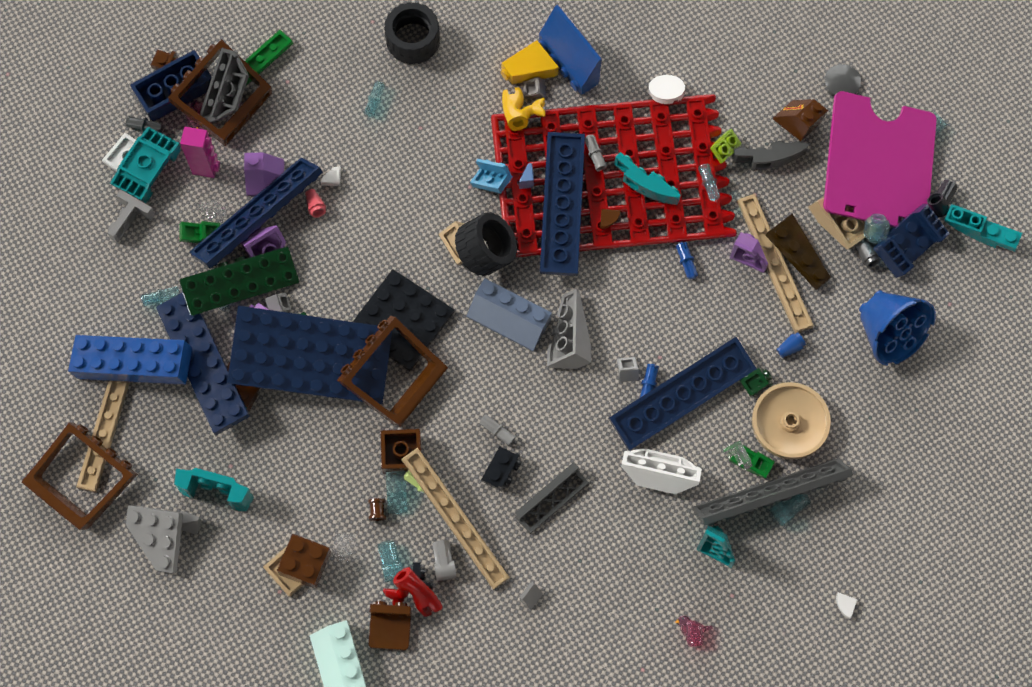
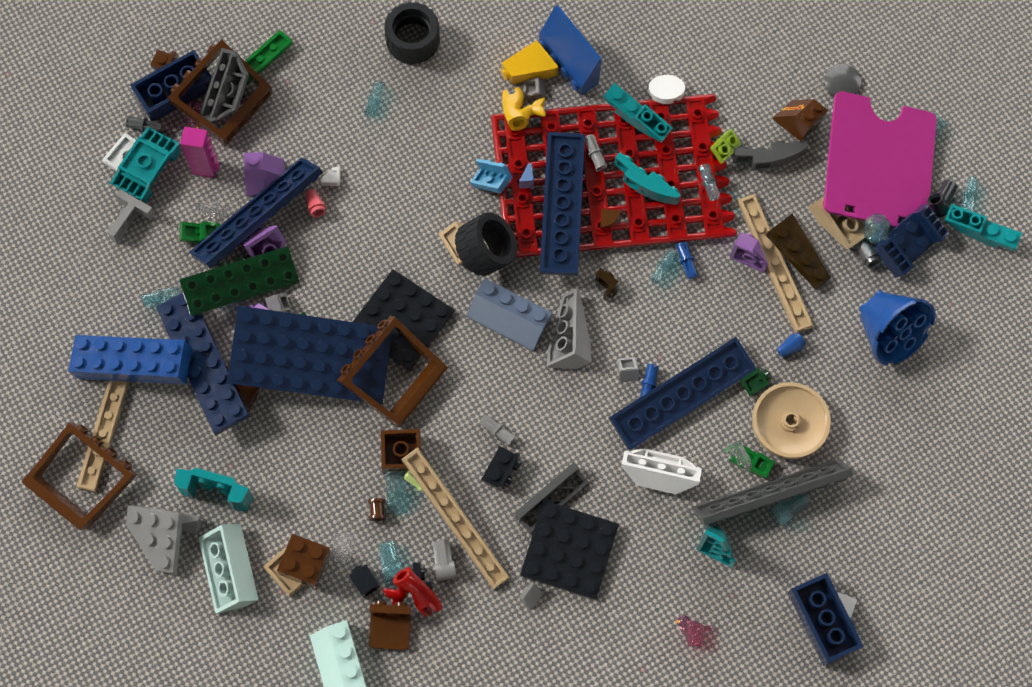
(228, 568): none -> light aqua slope
(364, 580): none -> black brick
(569, 550): none -> black plate
(607, 280): none -> dark brown bracket
(637, 115): none -> teal slope
(664, 266): none -> clear light blue axle
(825, 619): none -> dark blue brick
(970, 193): none -> clear light blue axle

